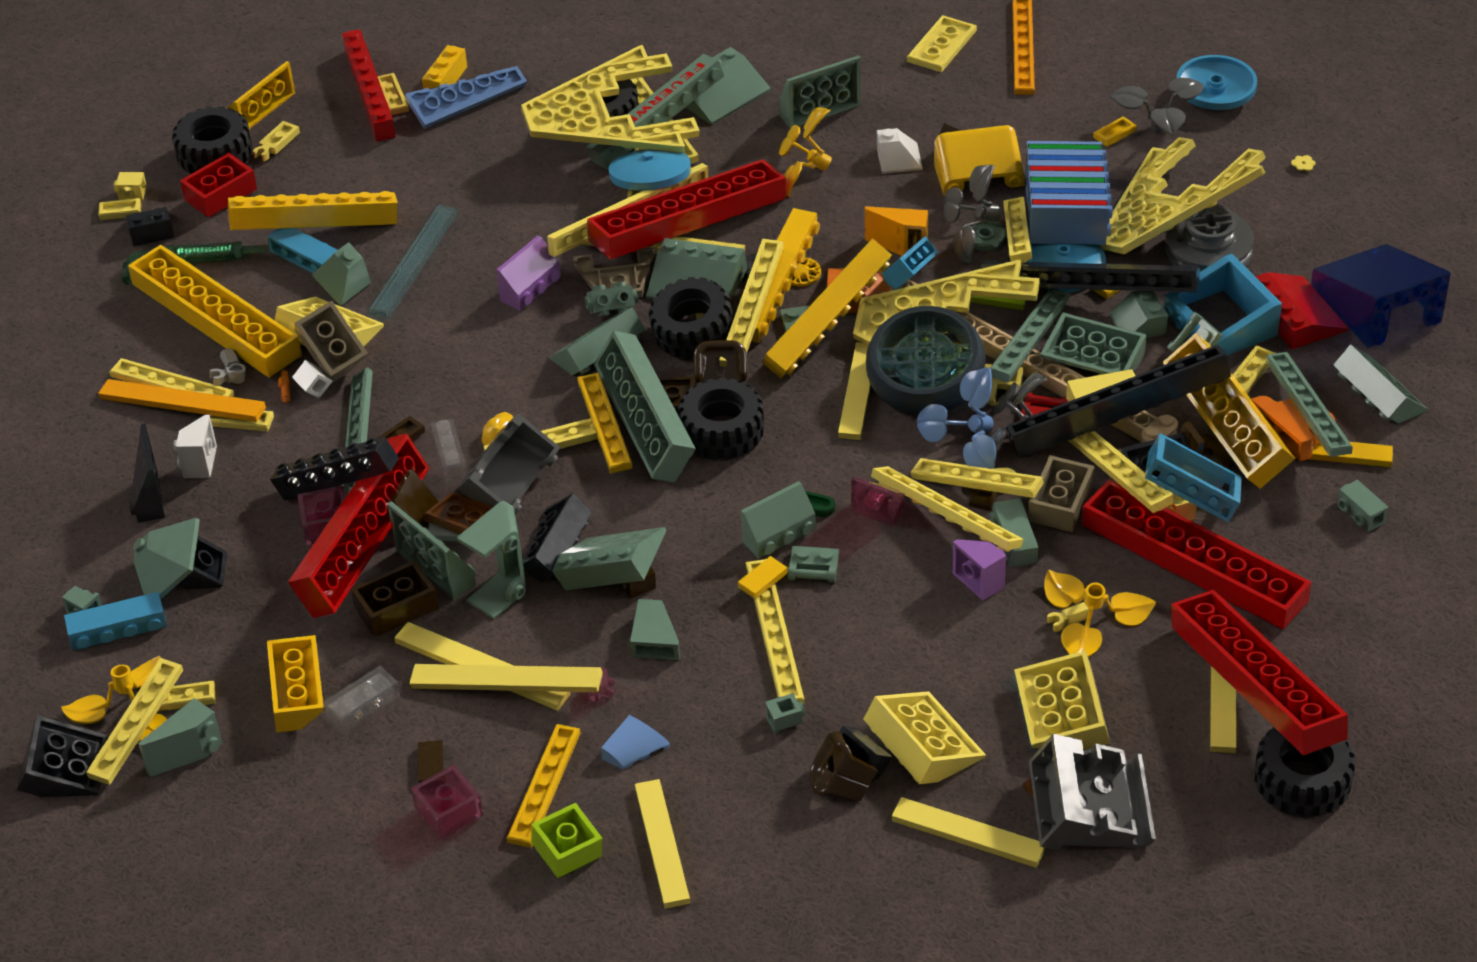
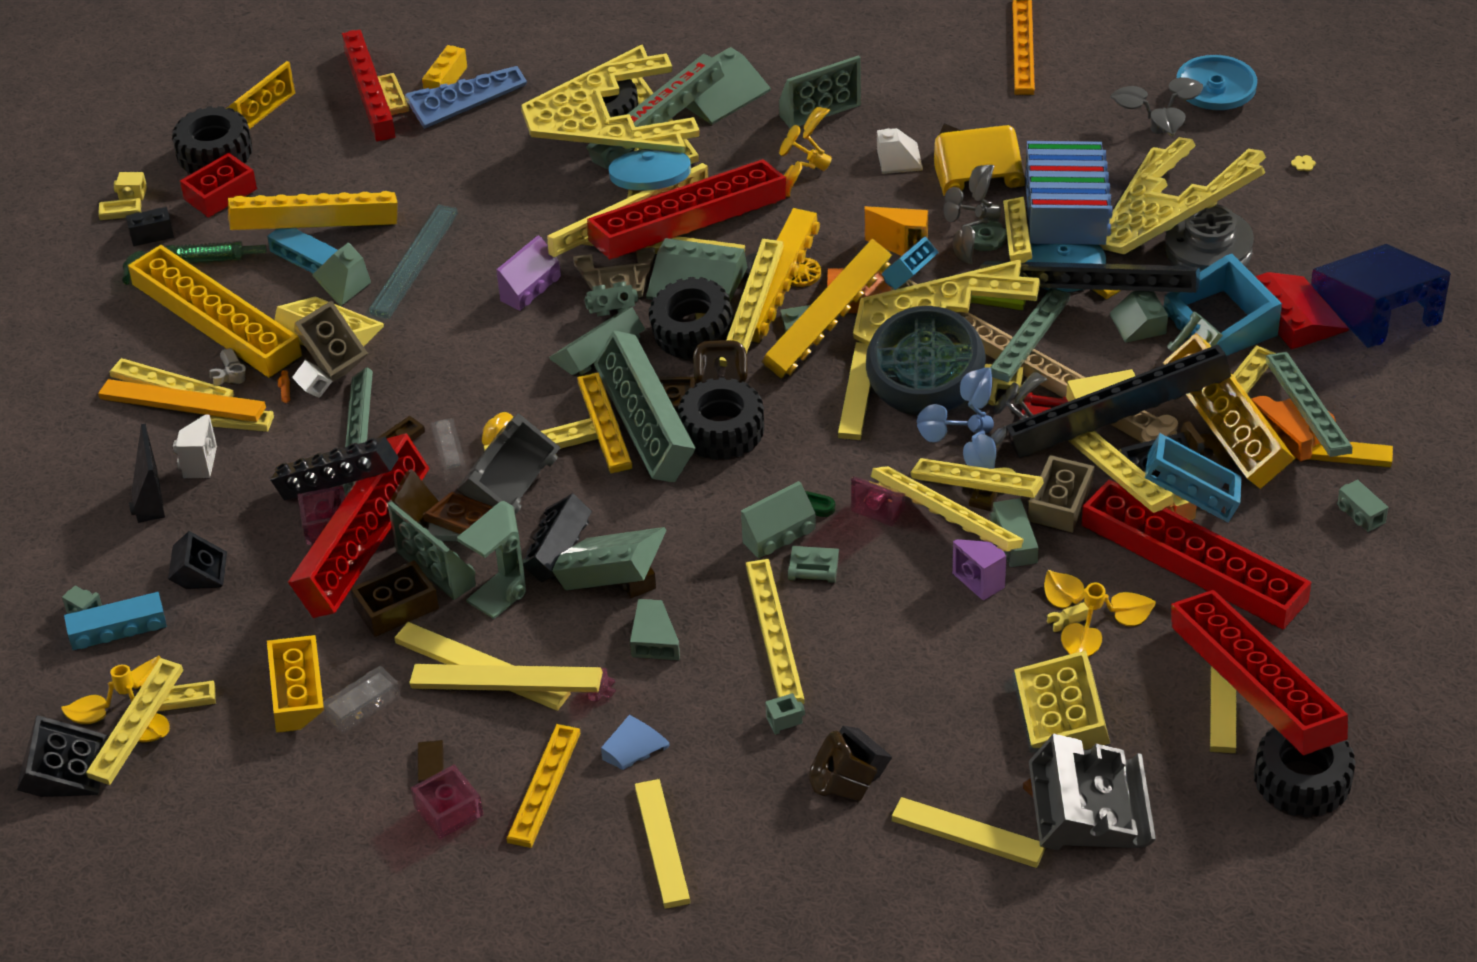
(166, 556): sand green slope -> none
(181, 739): sand green slope -> none
(276, 140): light yellow plate -> none
(566, 840): lime brick -> none
(762, 577): yellow tile -> none
(922, 735): light yellow slope -> none
(941, 43): light yellow tile -> none
(1094, 345): sand green slope -> none
(1115, 131): yellow tile -> none
(1378, 386): slope -> none

